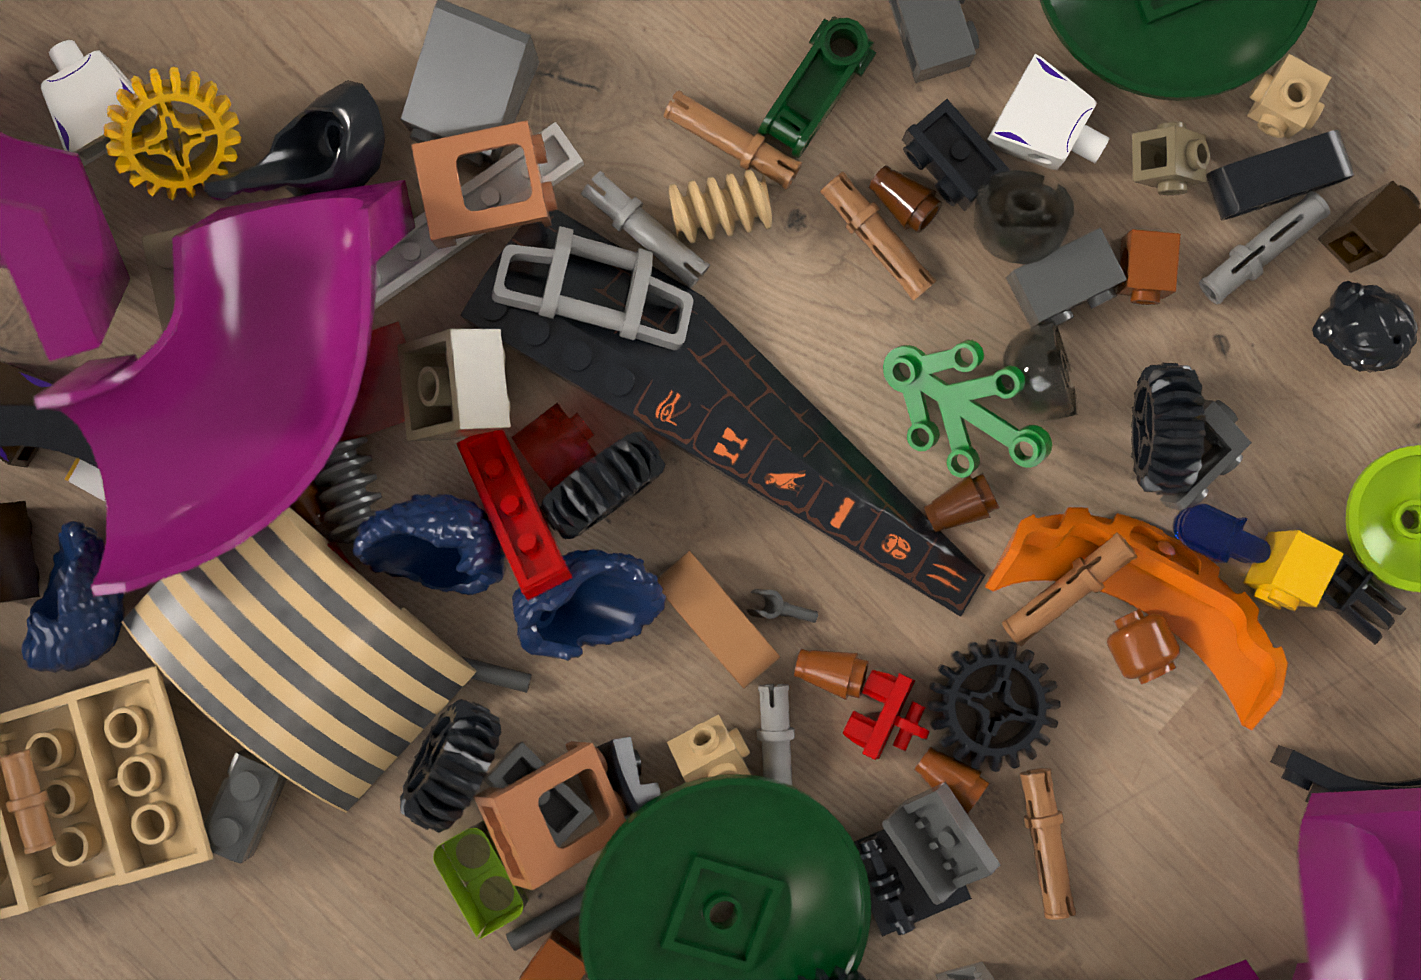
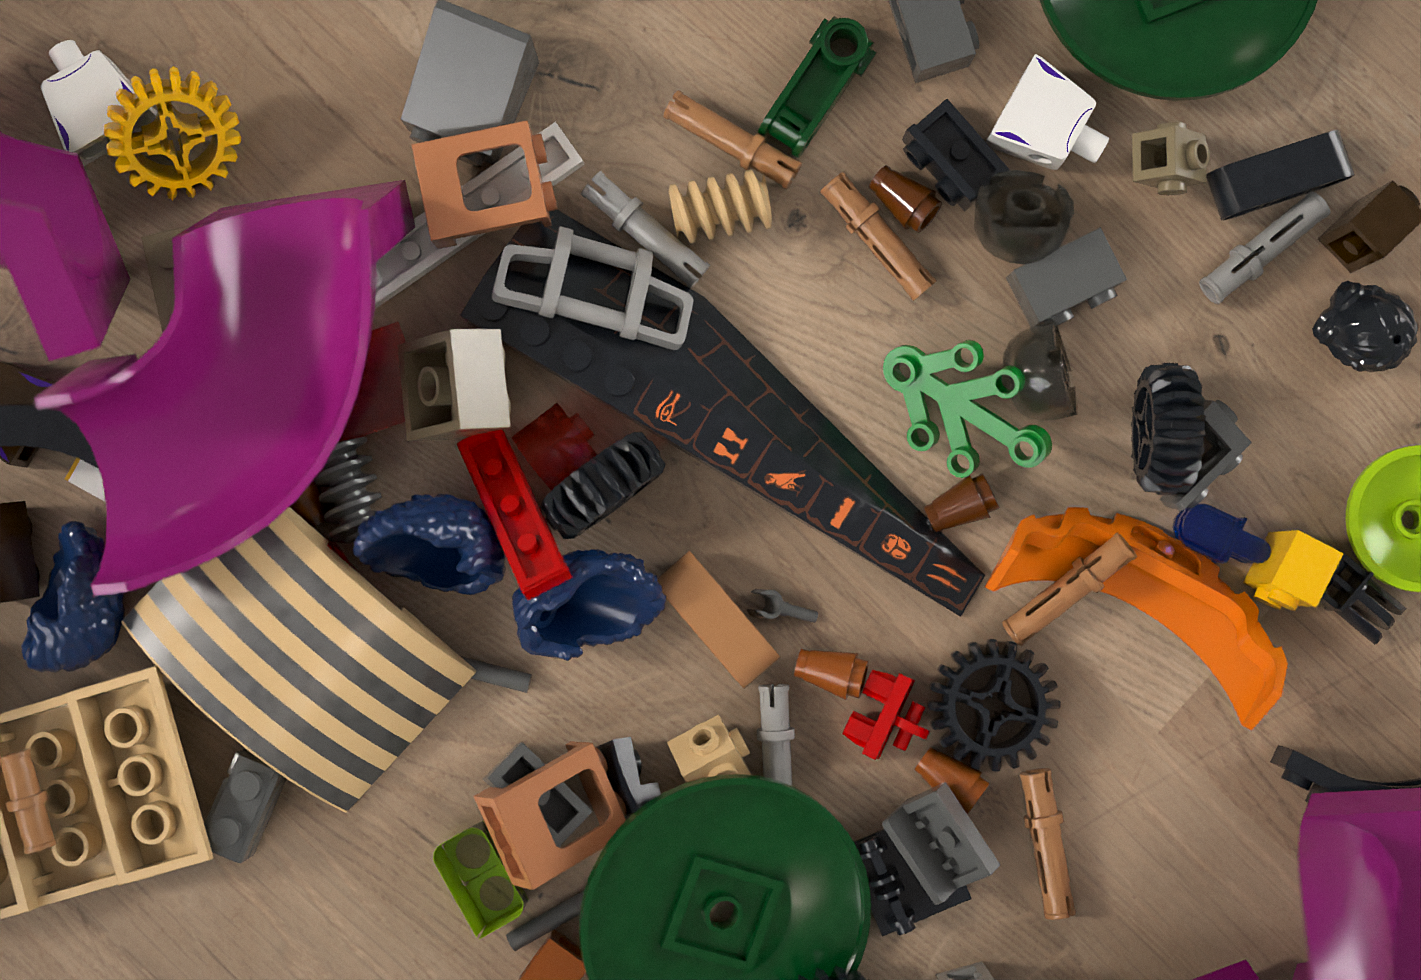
(307, 153): black hat -> none
(450, 766): black gear -> none
(1143, 646): dark orange head -> none
(1149, 265): dark orange brick -> none
(1288, 98): tan brick -> none

